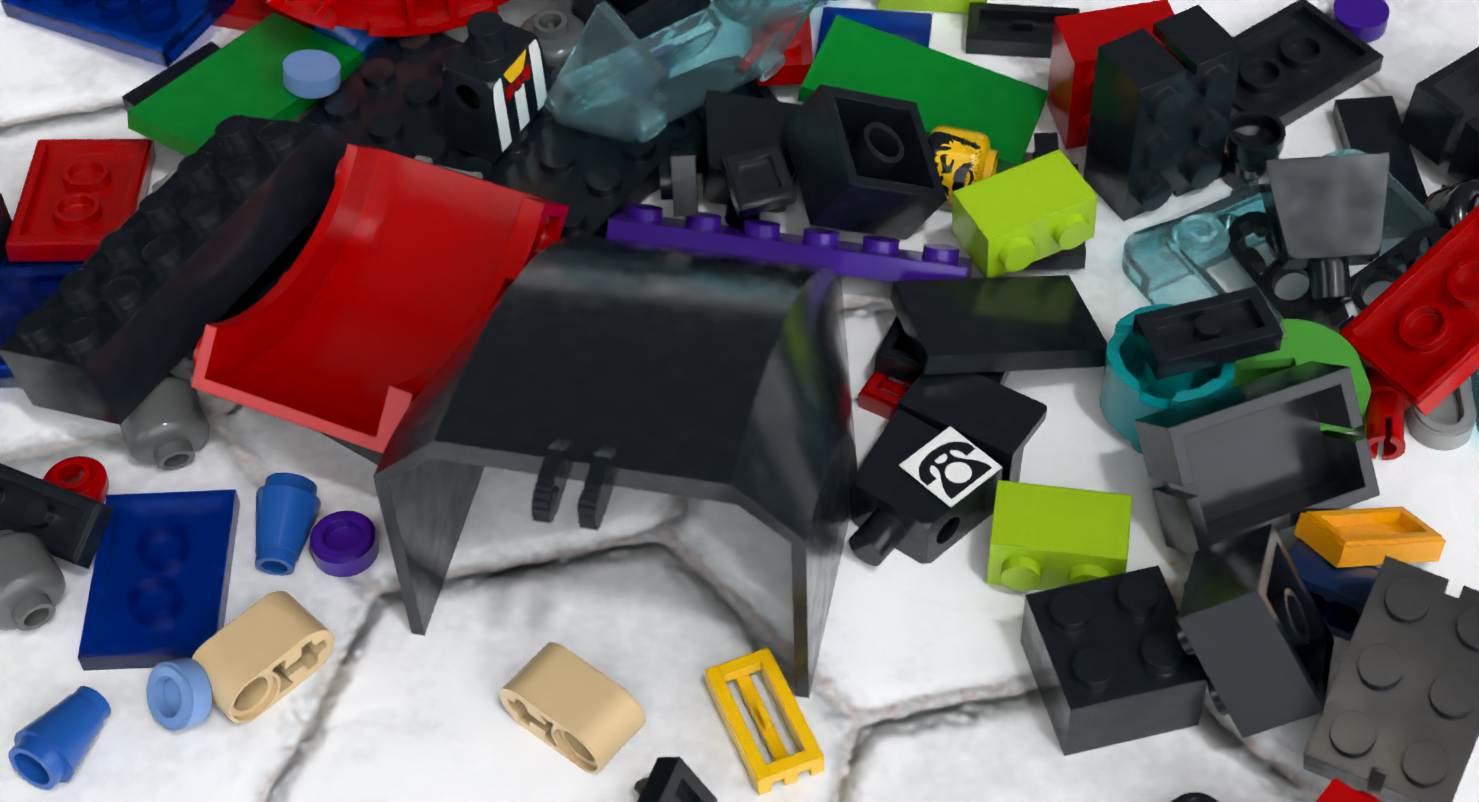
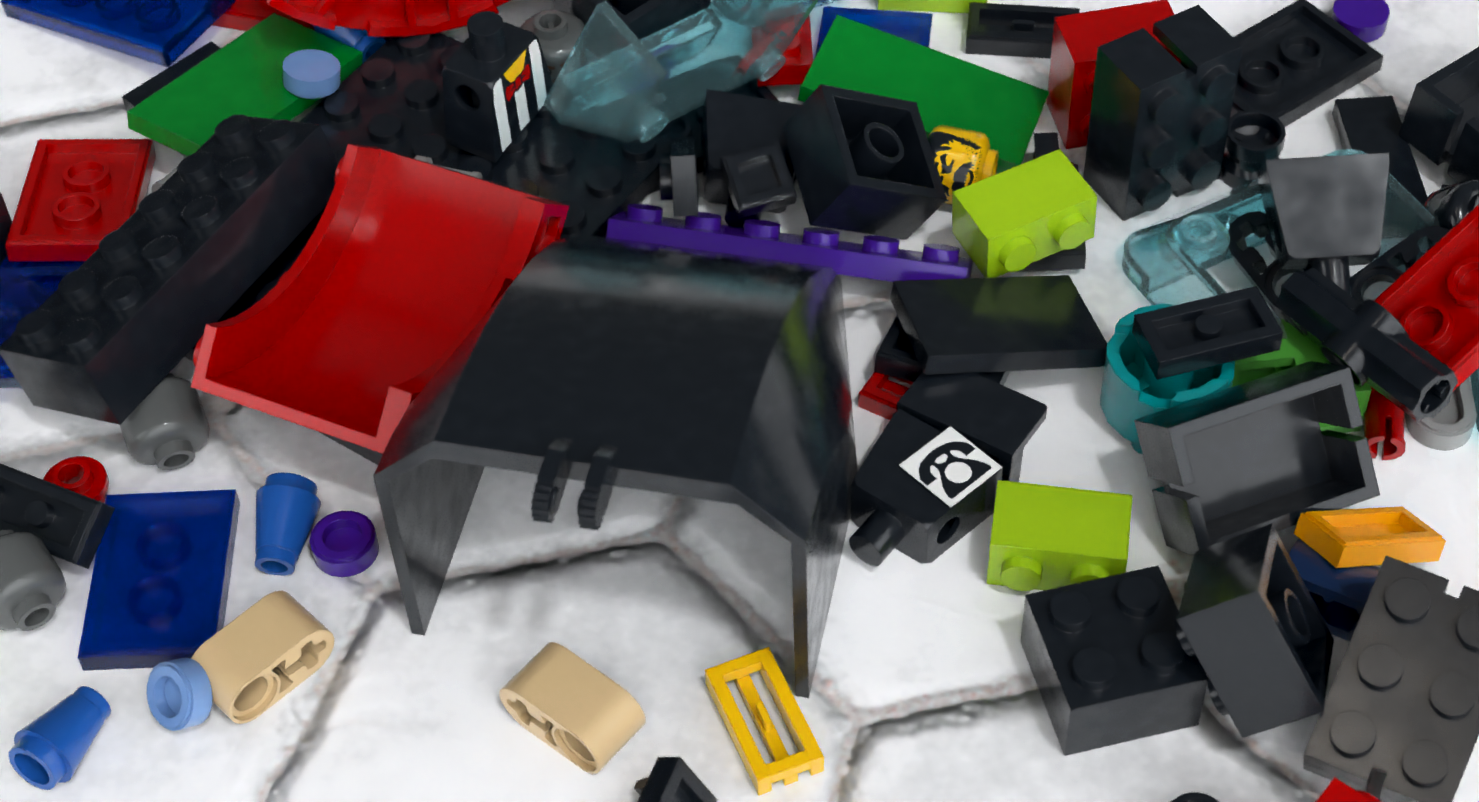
(1367, 342): none -> black piece

